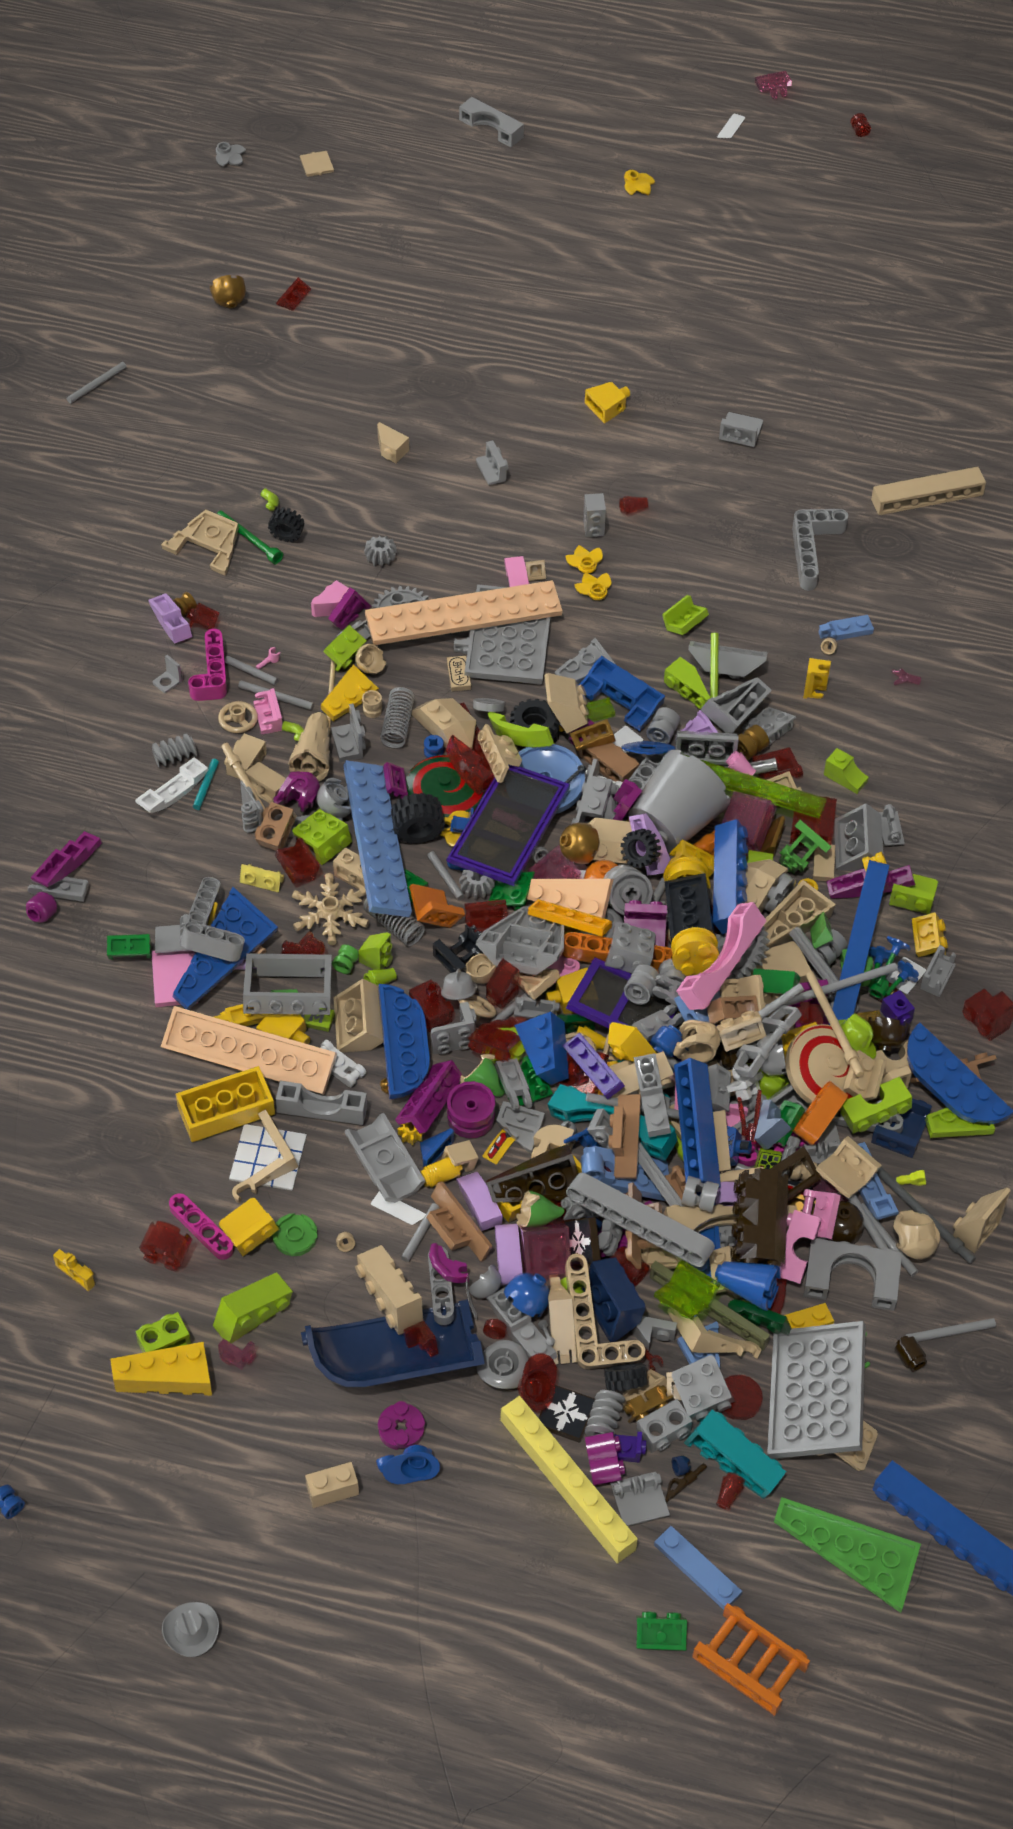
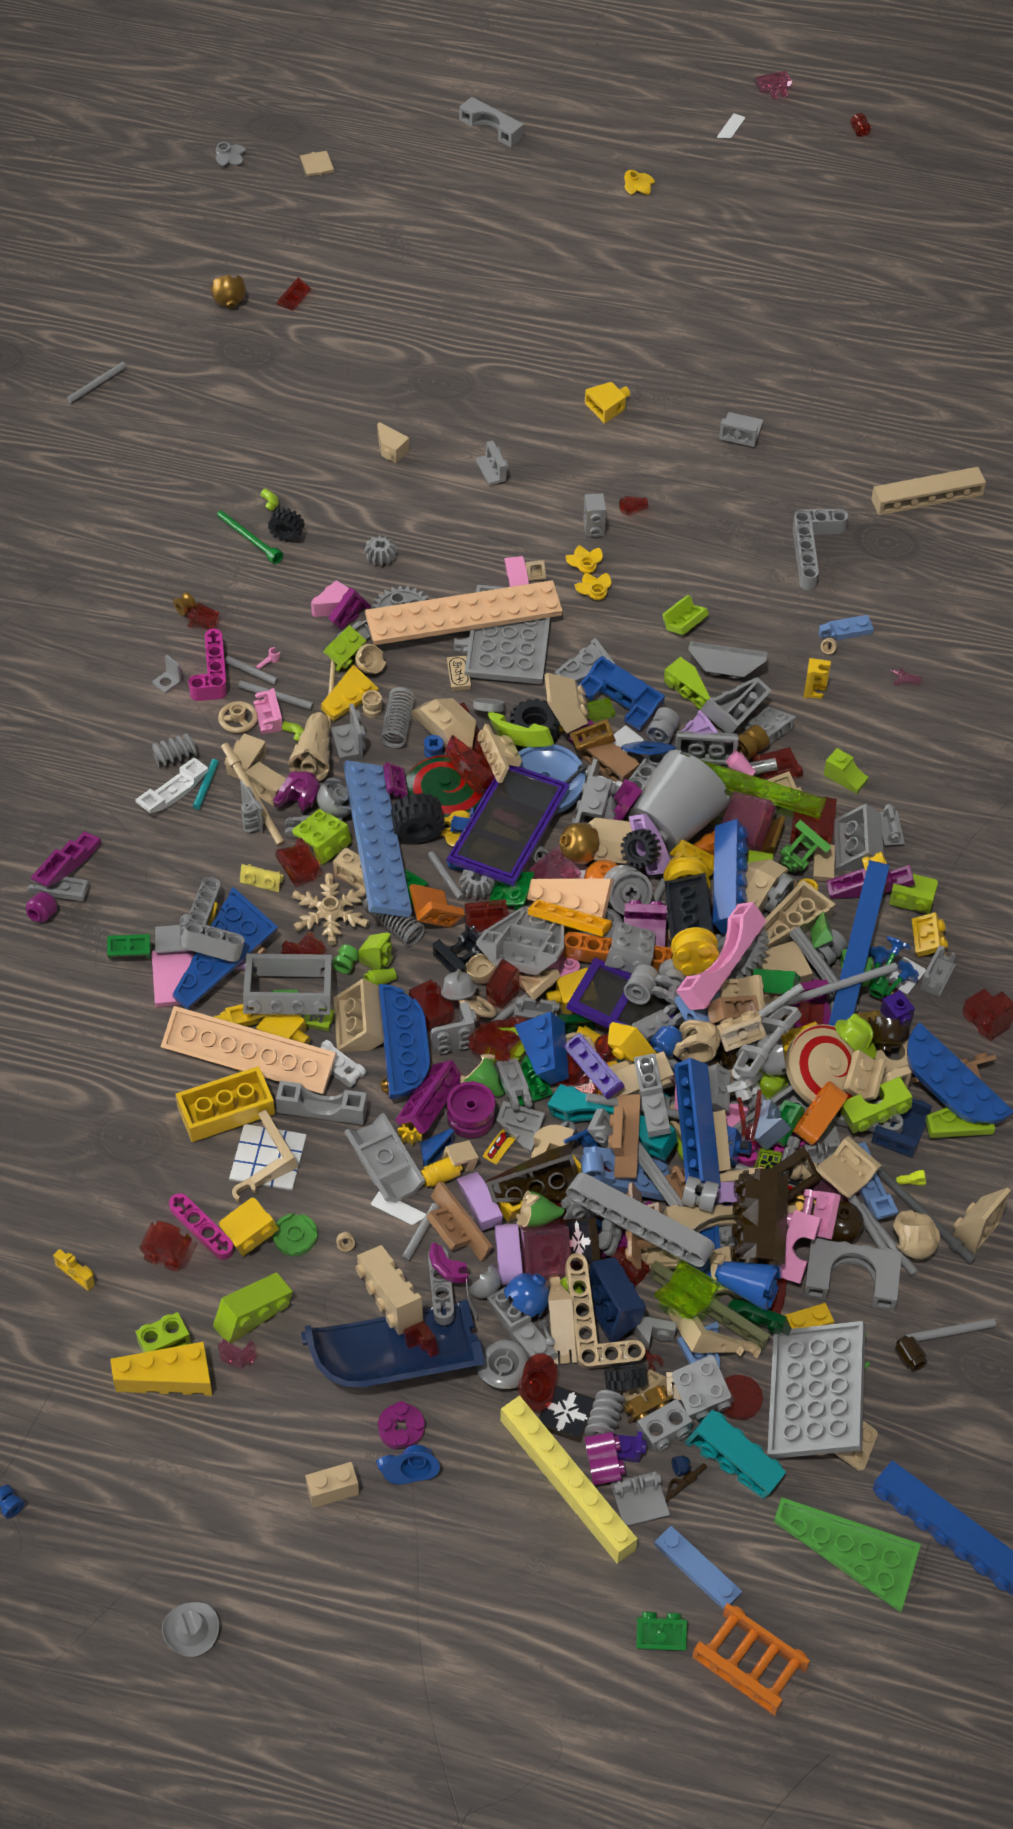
(170, 618): lavender slope -> none
(210, 532): tan wing -> none
(281, 827): medium nougat brick -> none
(495, 1329): clear red tile -> none
(602, 1046): none -> clear red wheel
(714, 665): lime bar -> none
(730, 1489): clear red cone -> none
(850, 1055): tan bar -> none

